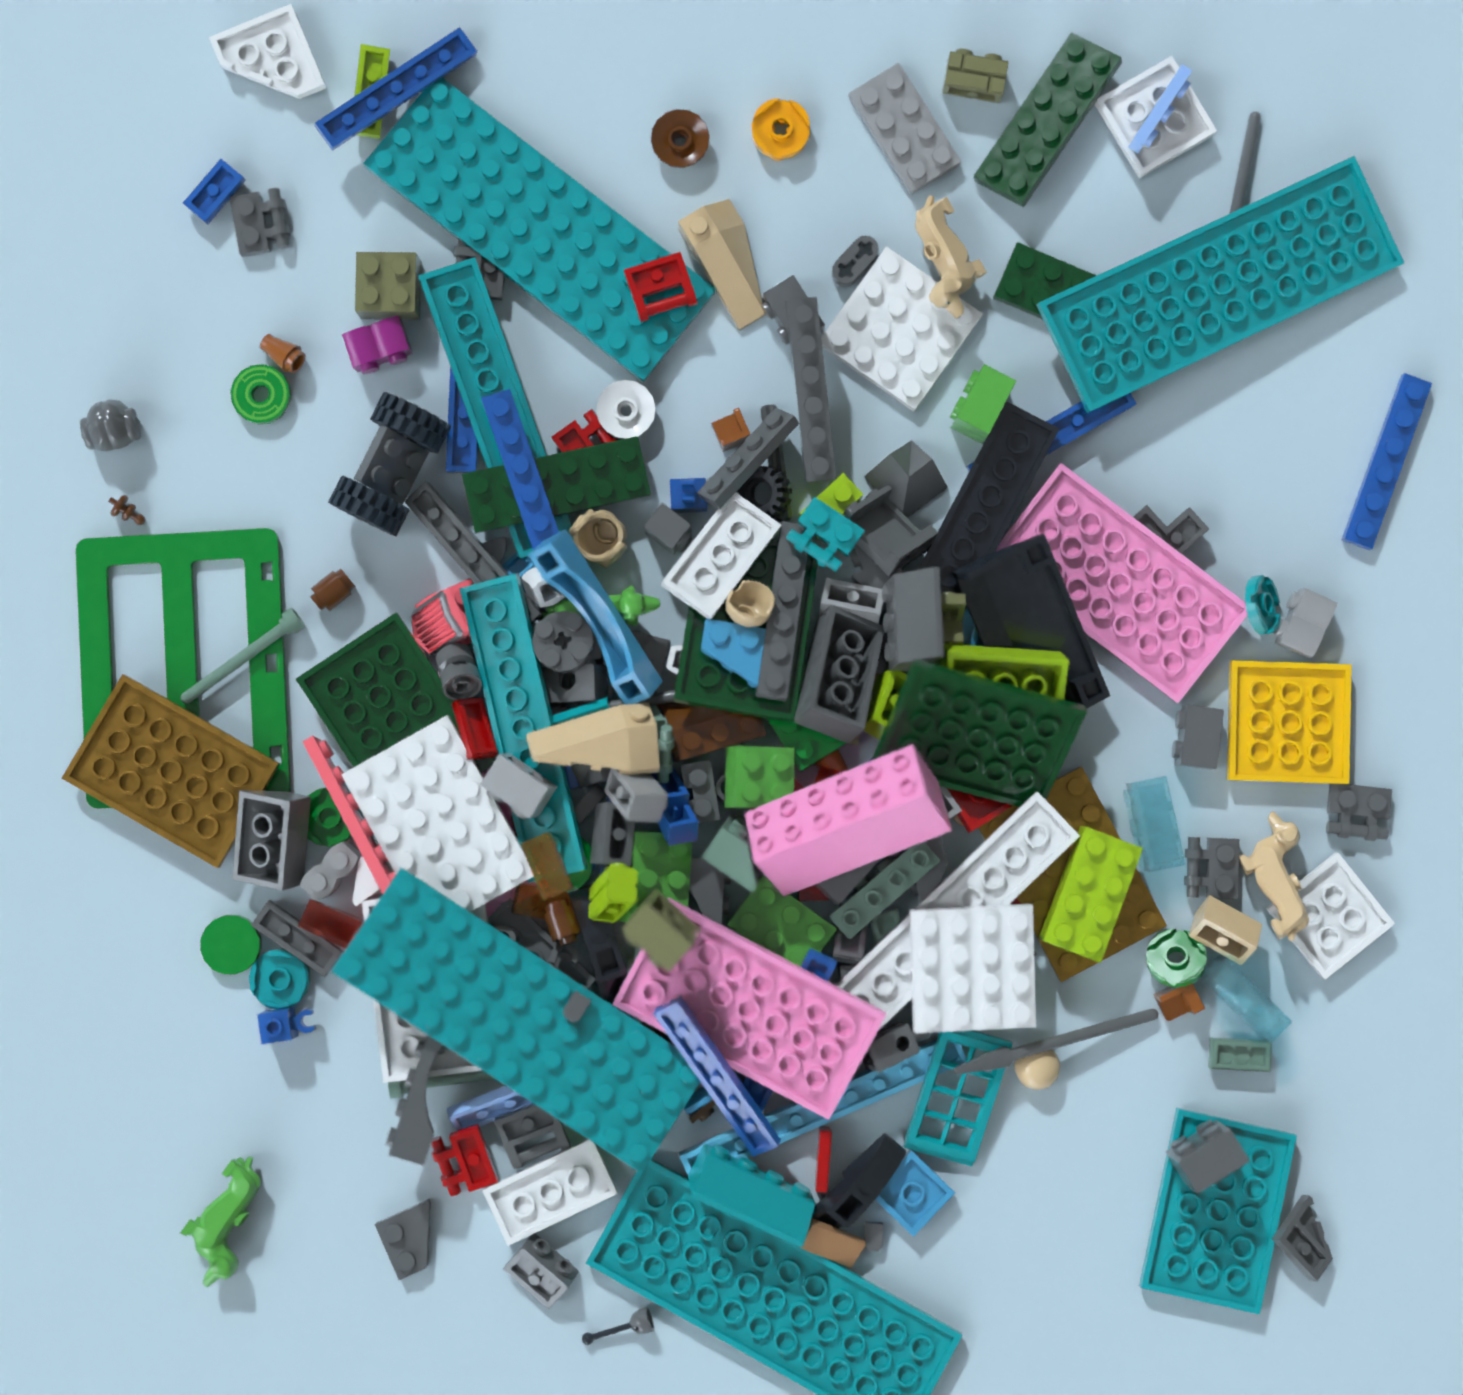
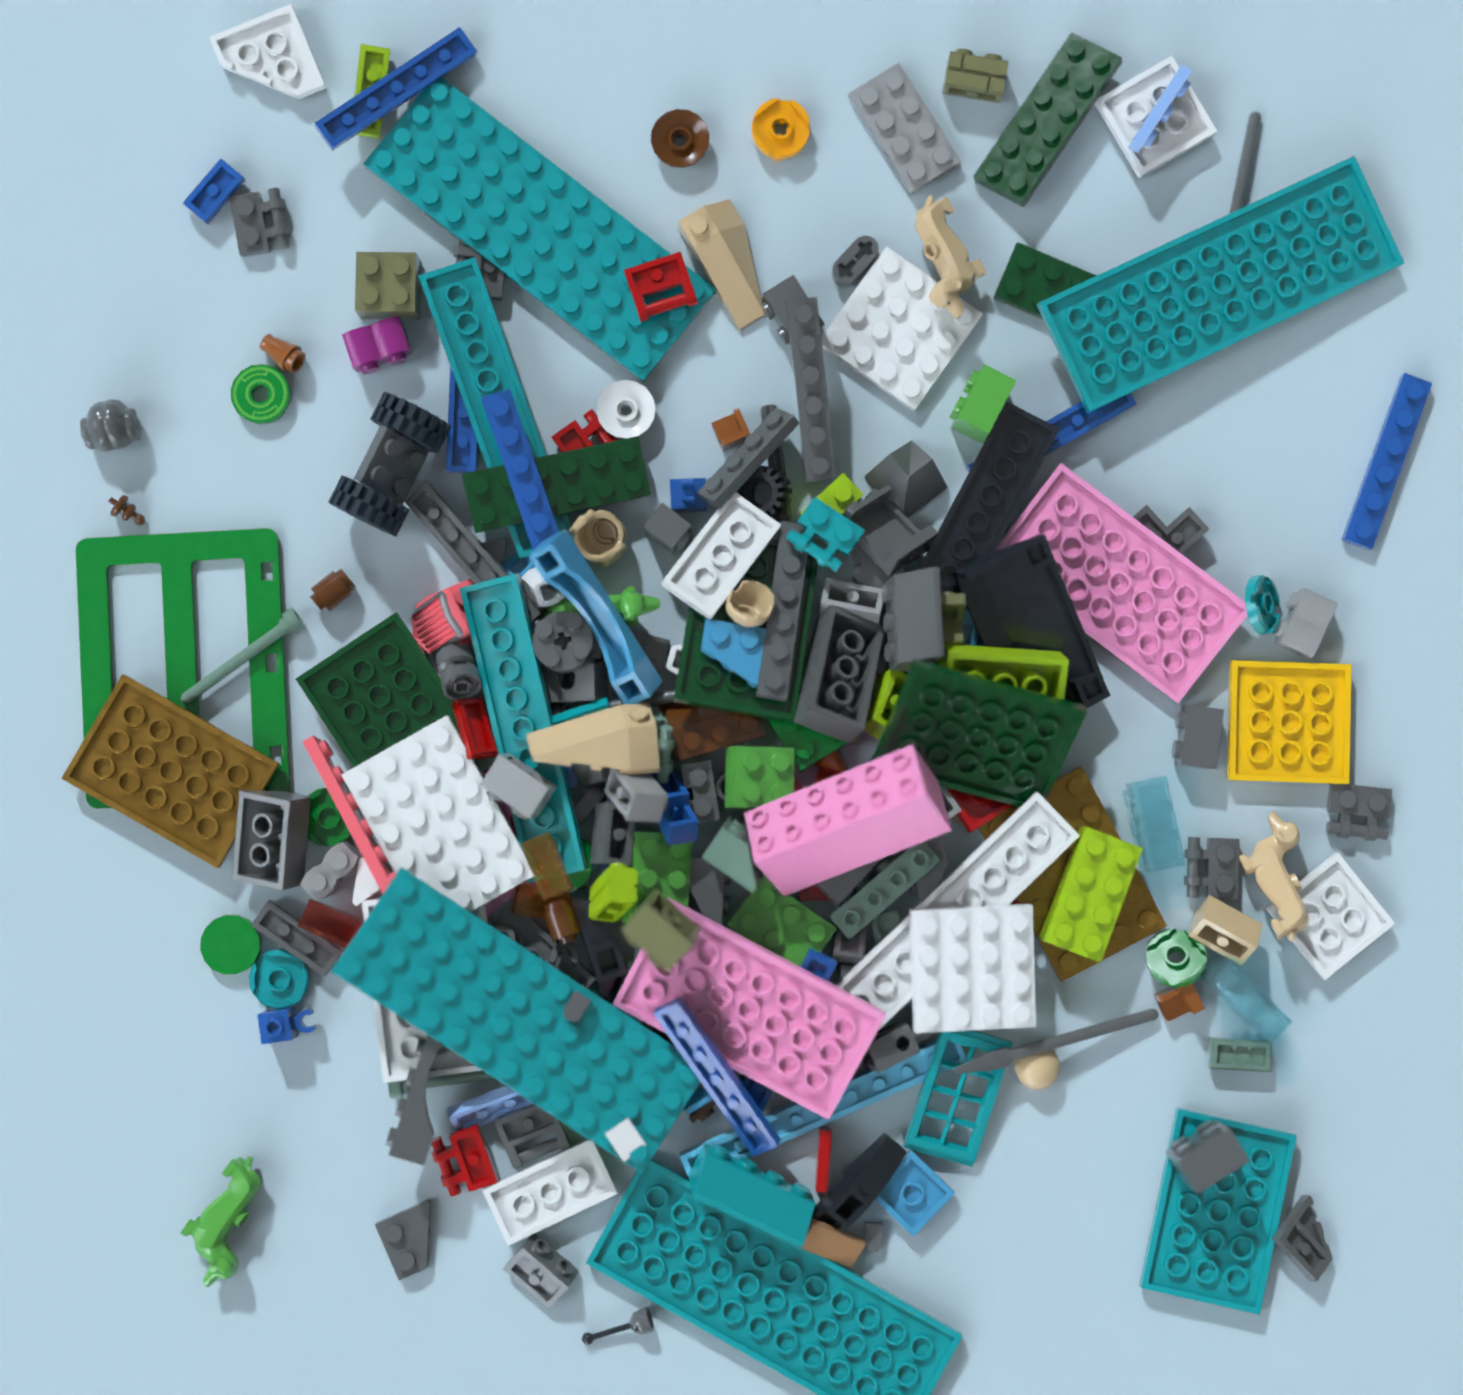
(624, 1139): none -> white sticker

